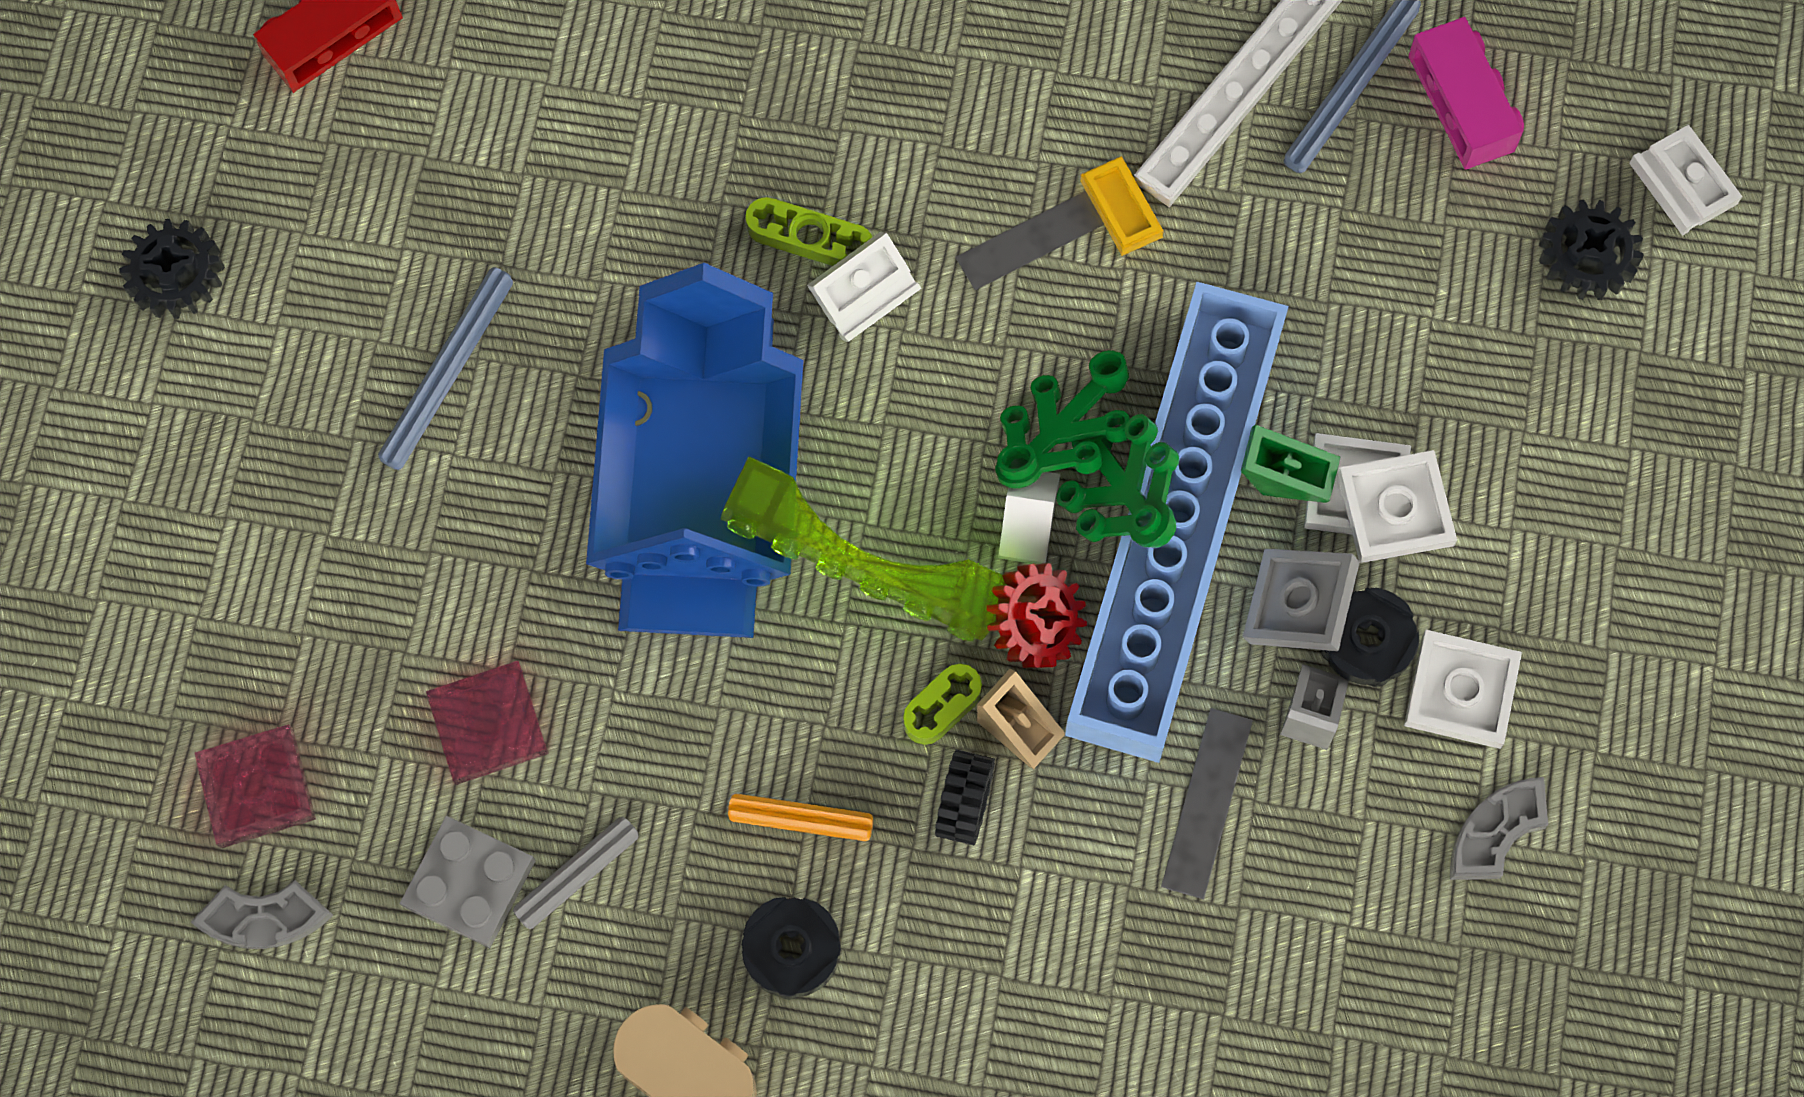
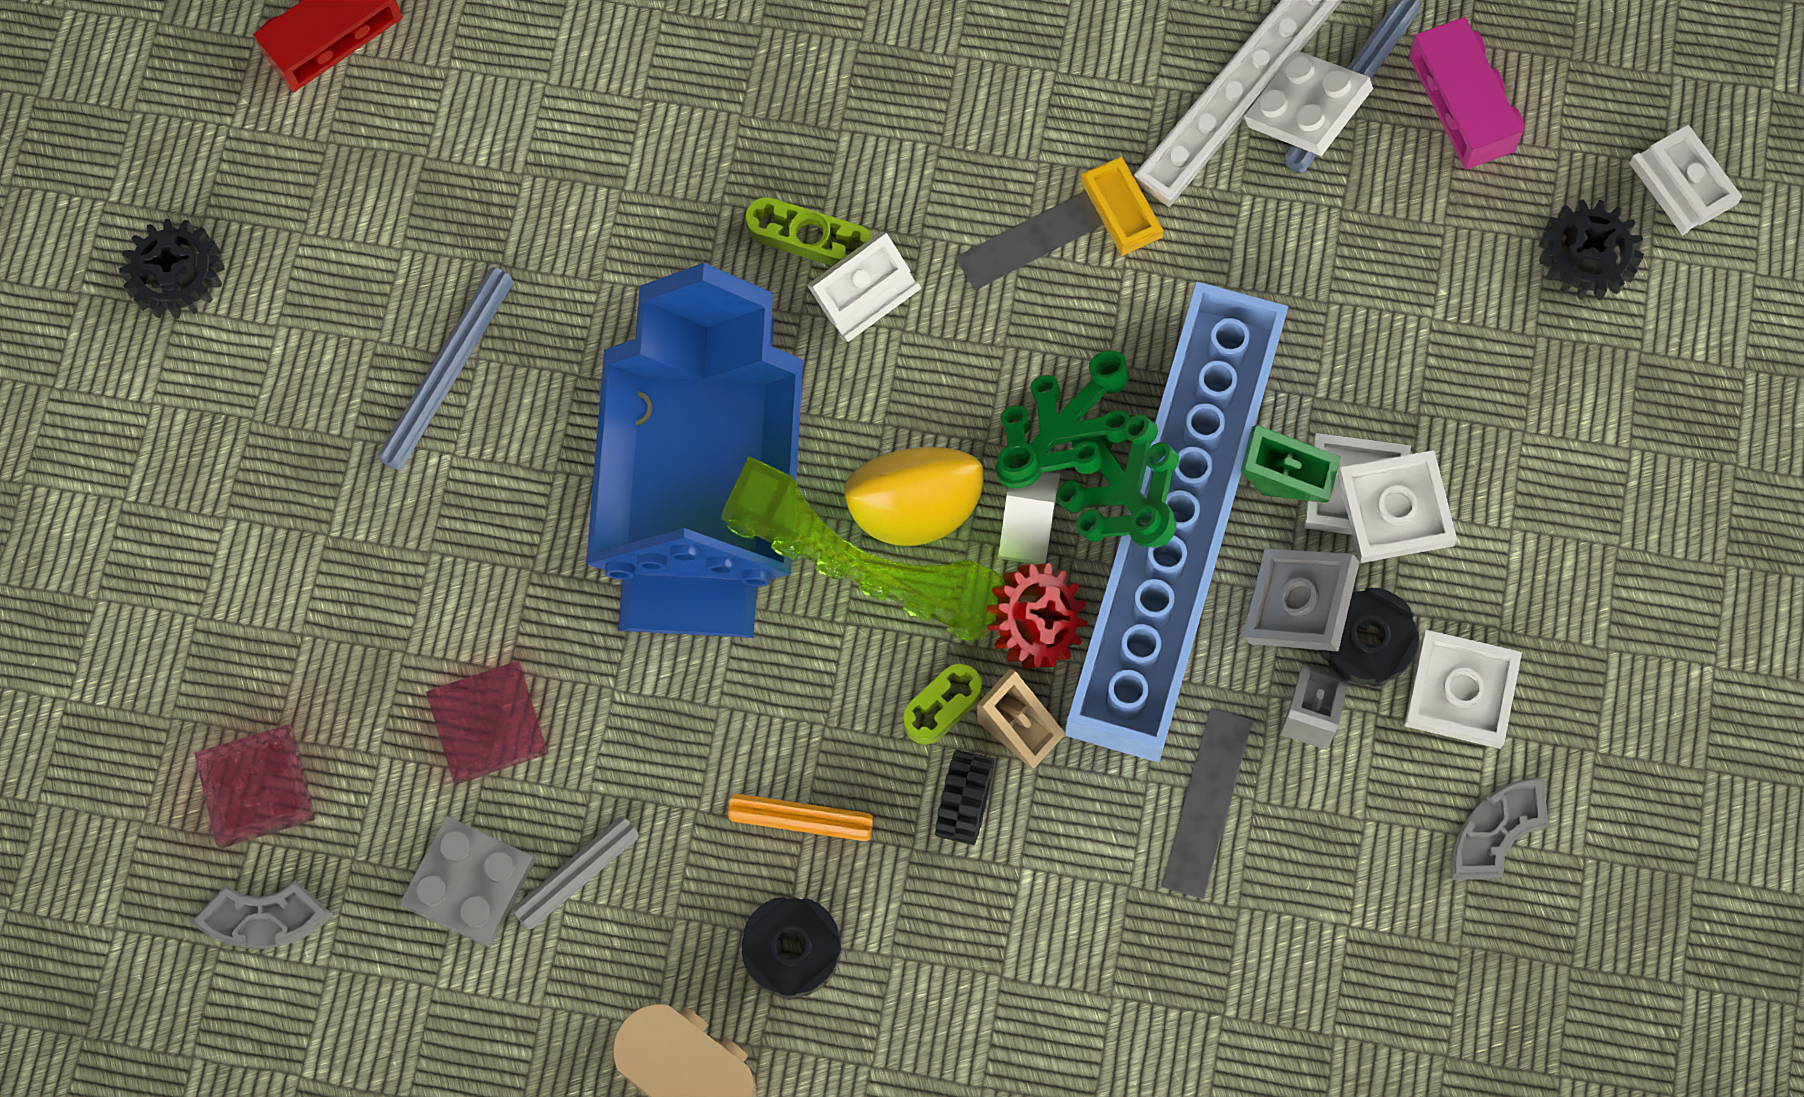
(914, 494): none -> yellow piece
(1308, 102): none -> white plate

